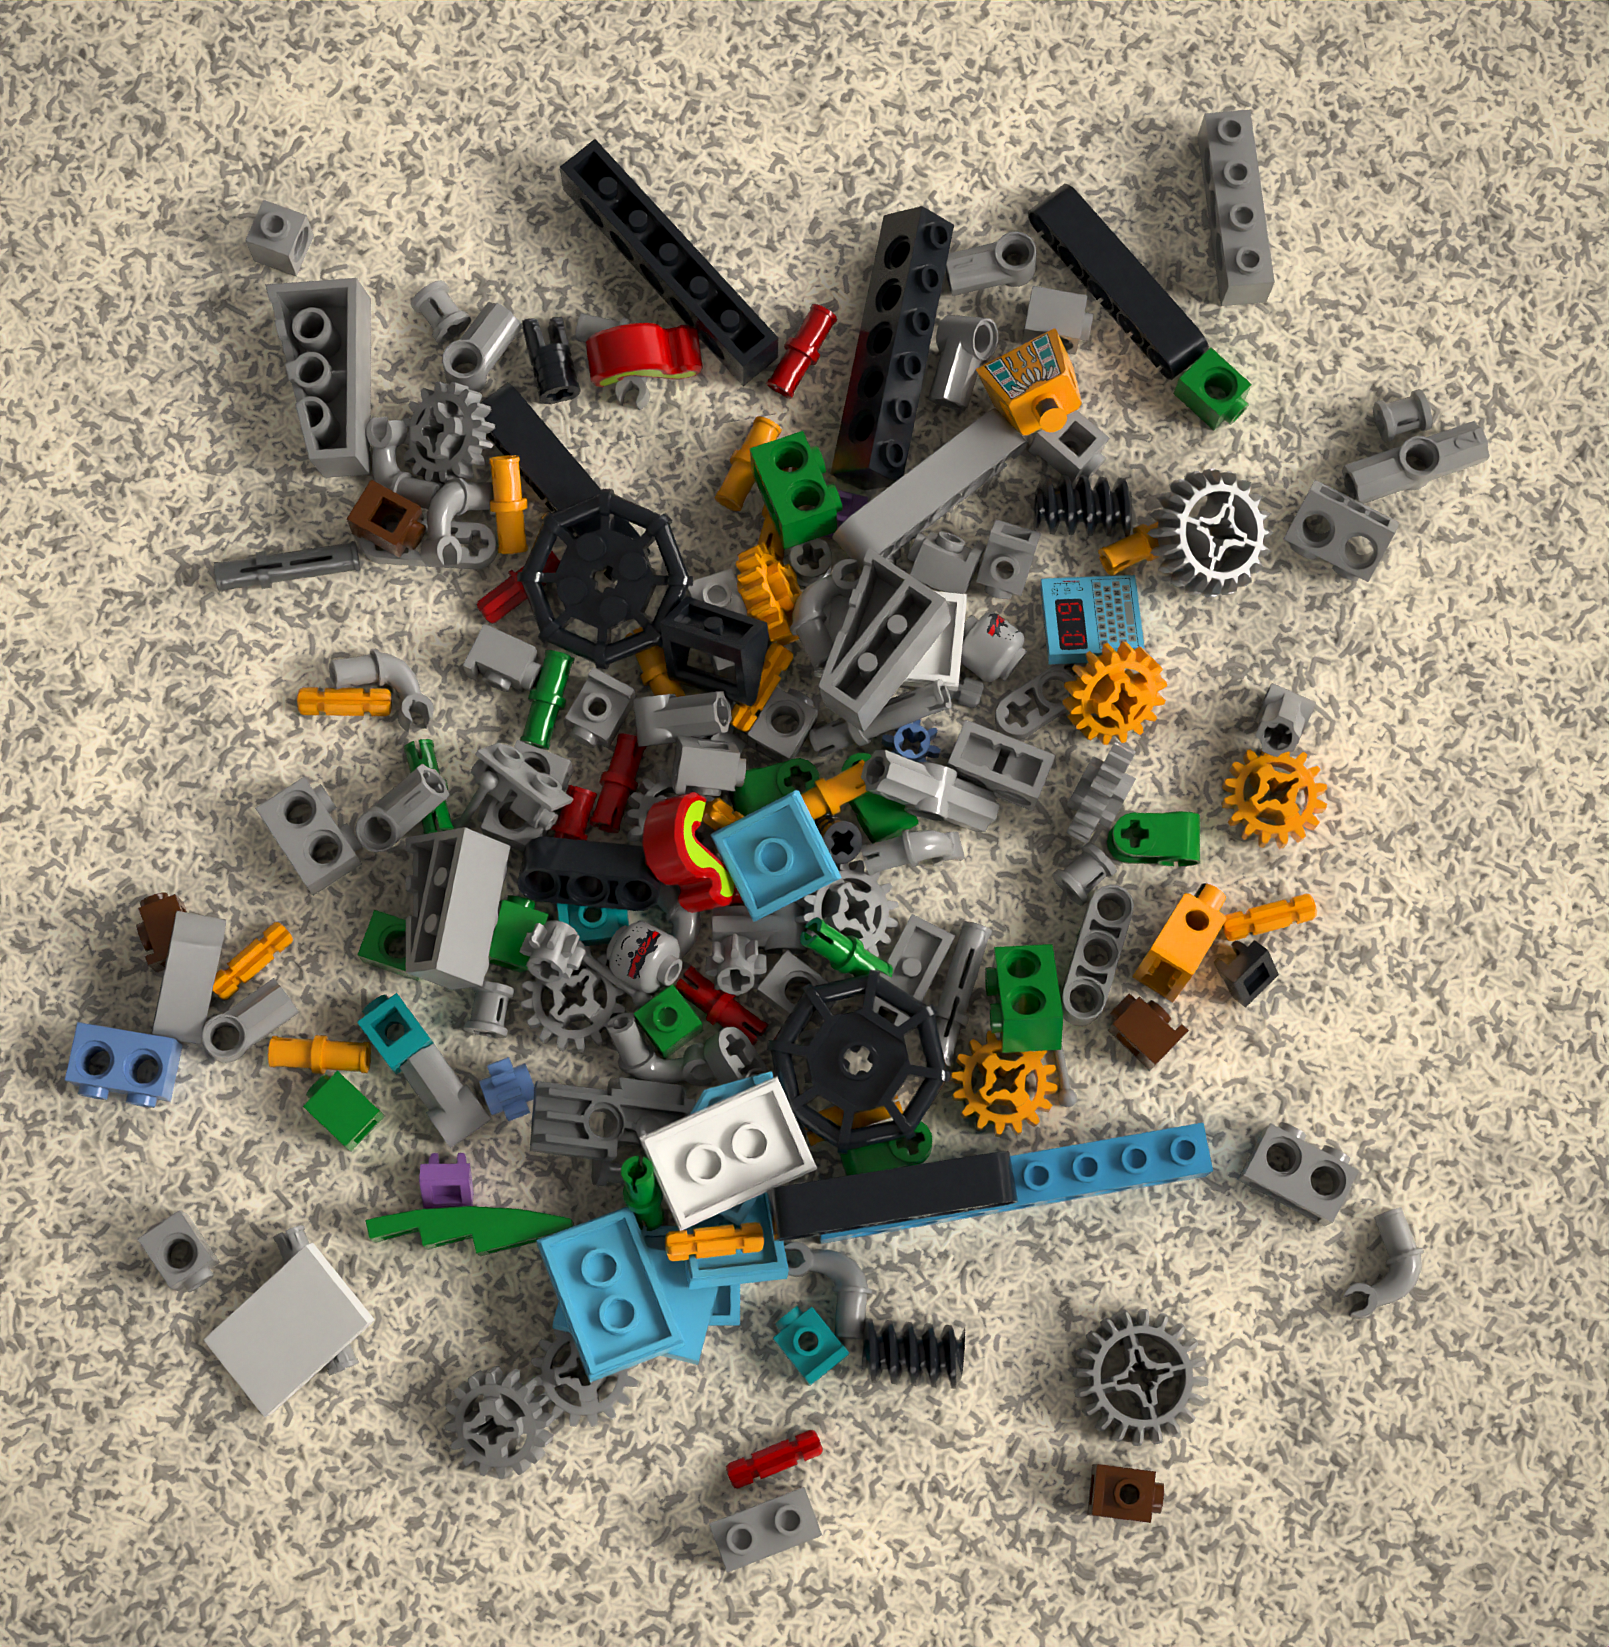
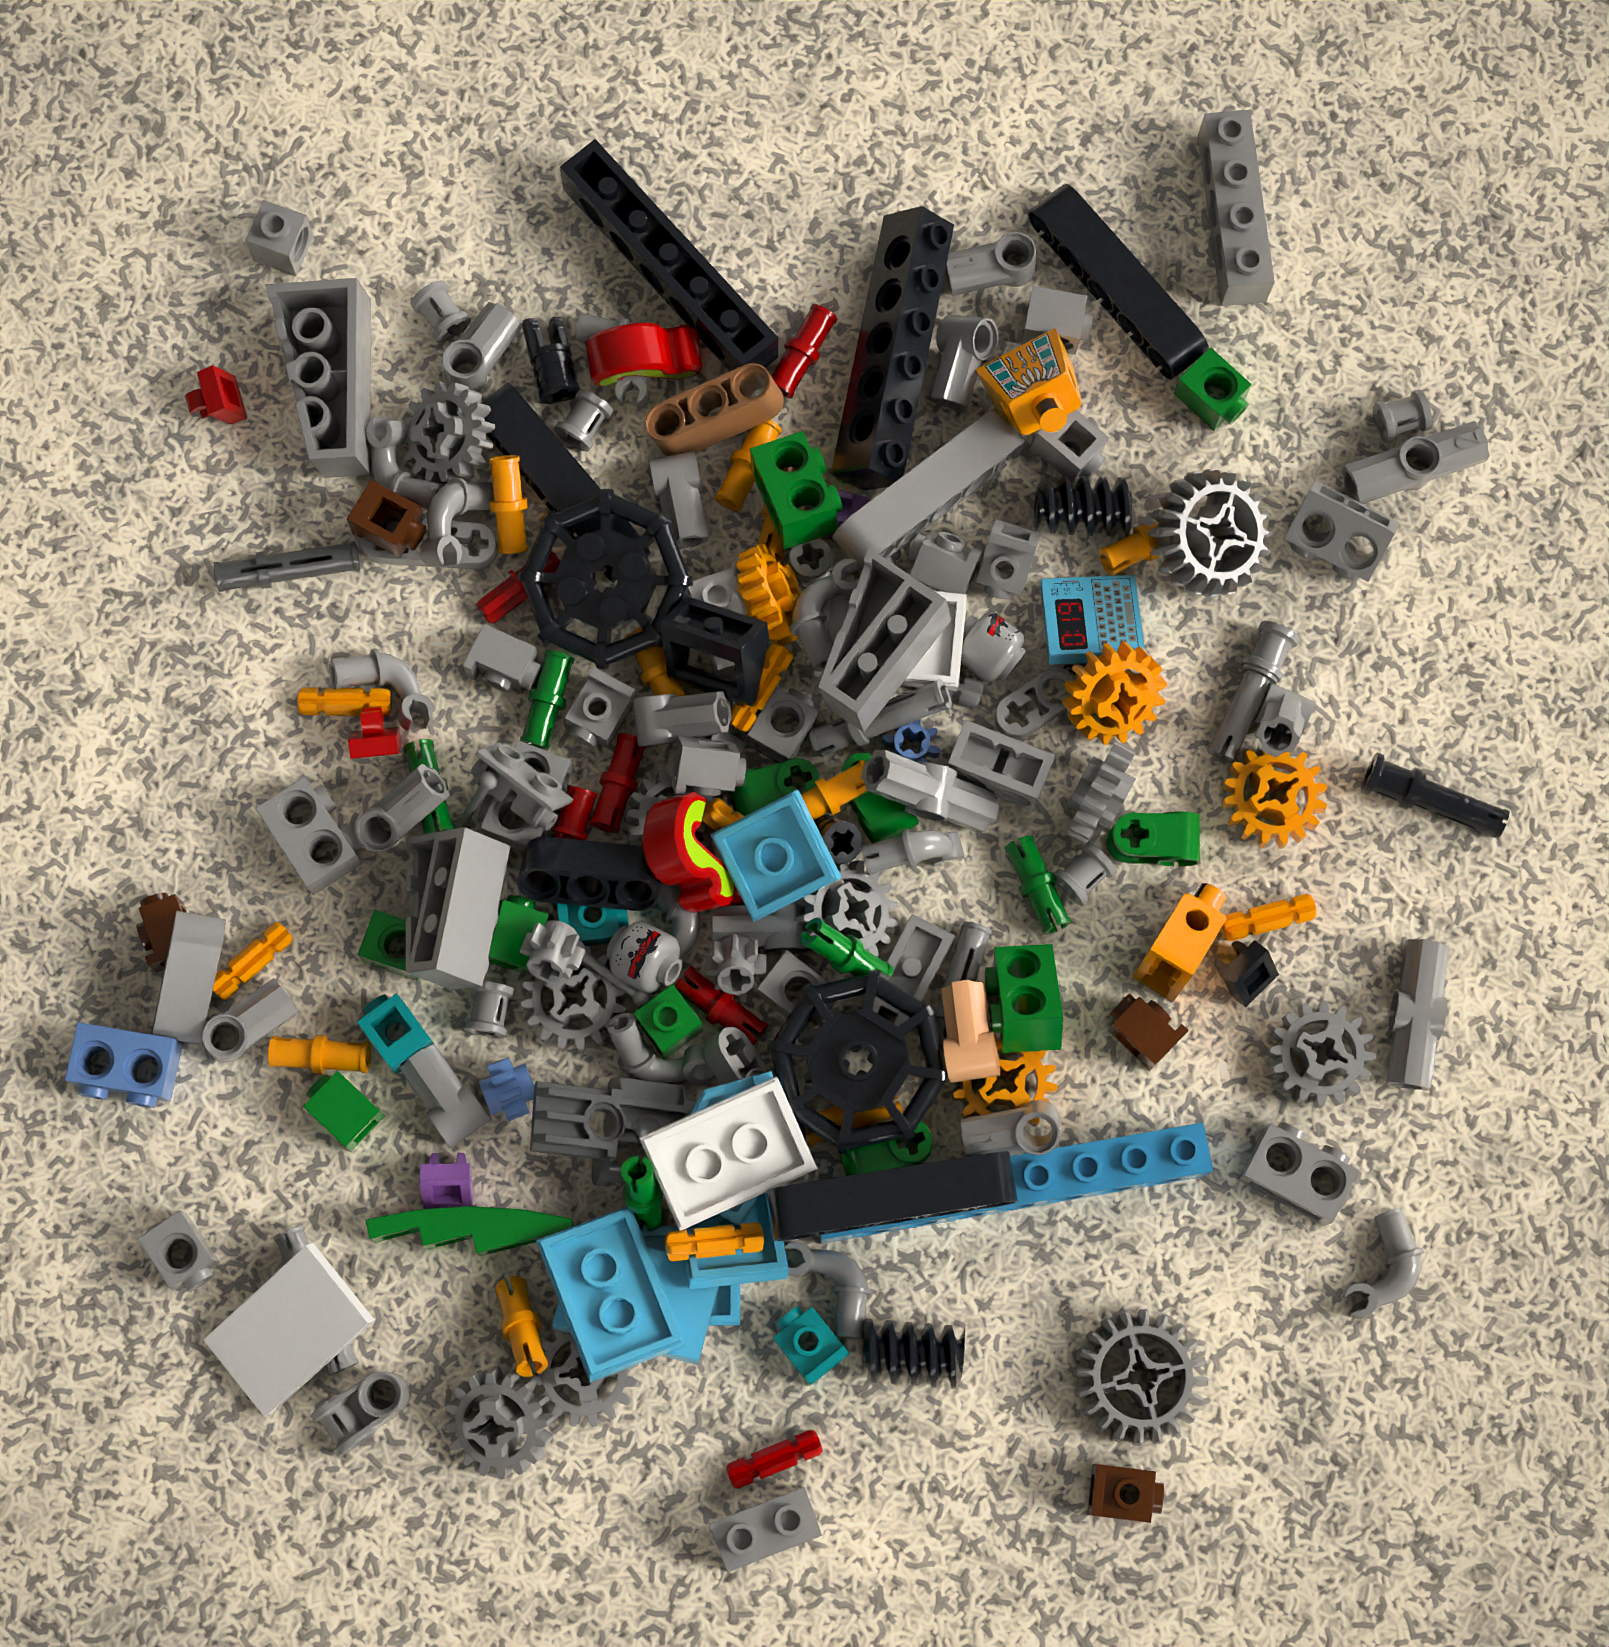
(217, 396): none -> red tile
(355, 1416): none -> light grey piece
(374, 738): none -> red tile
(521, 1326): none -> light orange pin
(583, 420): none -> light grey bush
(678, 489): none -> light grey piece
(736, 415): none -> medium nougat beam
(969, 1045): none -> light nougat piece
(1007, 1131): none -> light grey piece
(1038, 885): none -> green pin
(1066, 1096): light grey hinge -> none
(1109, 936): light grey beam -> none
(1259, 672): none -> light grey pin
(1300, 1045): none -> light grey gear
(1413, 789): none -> black pin
(1418, 1014): none -> light grey piece

